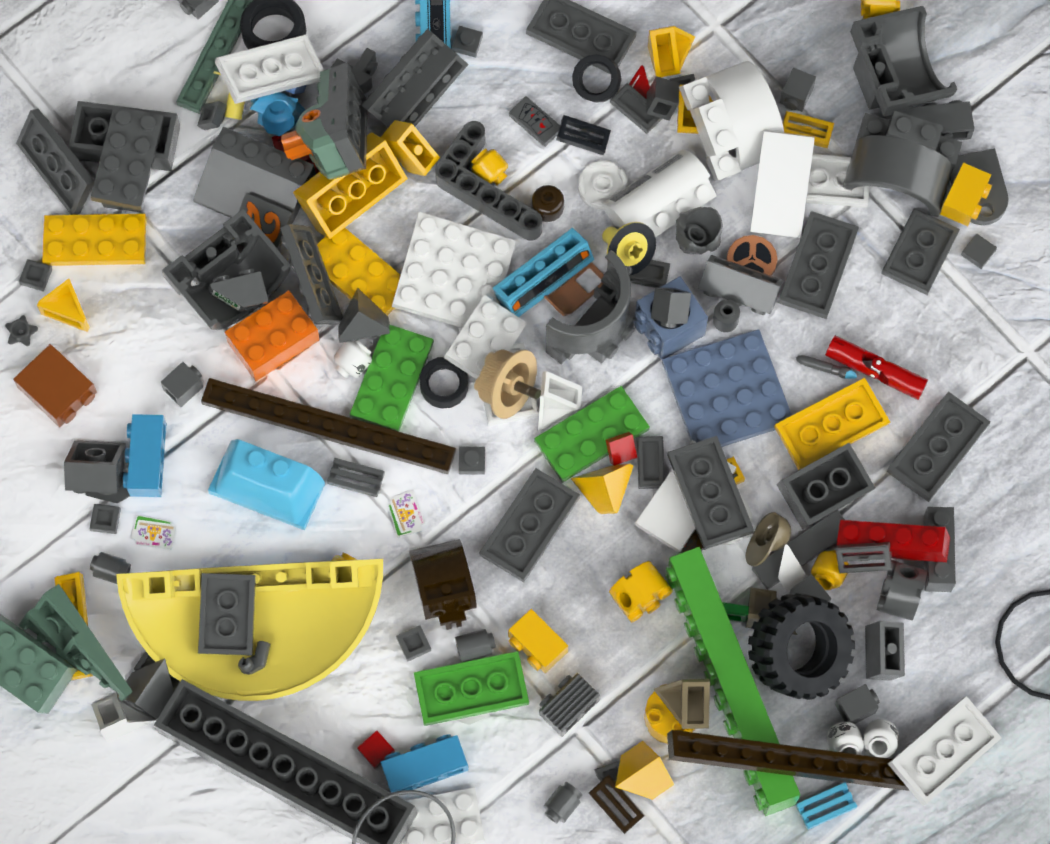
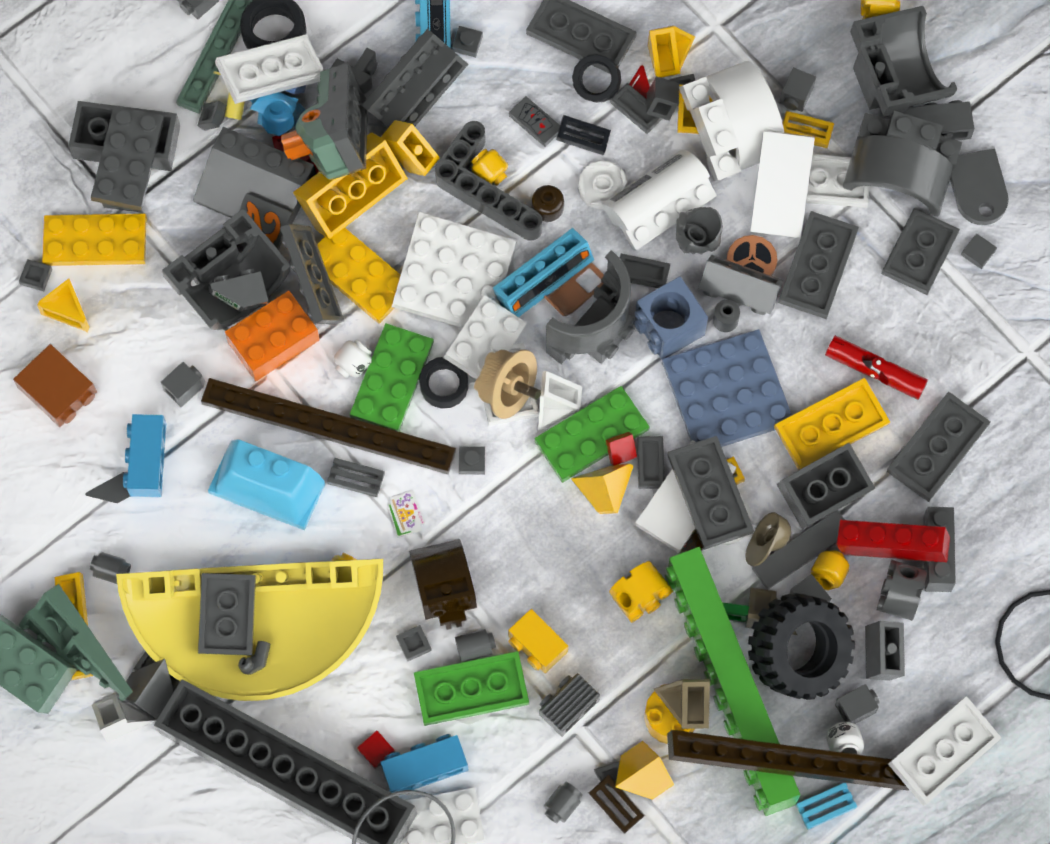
(20, 324): dark grey plate -> none
(55, 162): dark grey plate -> none
(94, 467): dark grey slope -> none
(105, 519): dark grey tile -> none
(153, 532): white sticker -> none
(362, 320): dark grey slope -> none
(529, 525): dark grey plate -> none
(632, 244): piece -> none
(671, 306): dark grey brick -> none
(790, 570): white sticker -> none
(843, 372): dark grey piece -> none
(867, 547): dark grey tile -> none
(881, 738): white head -> none
(966, 194): yellow brick -> none

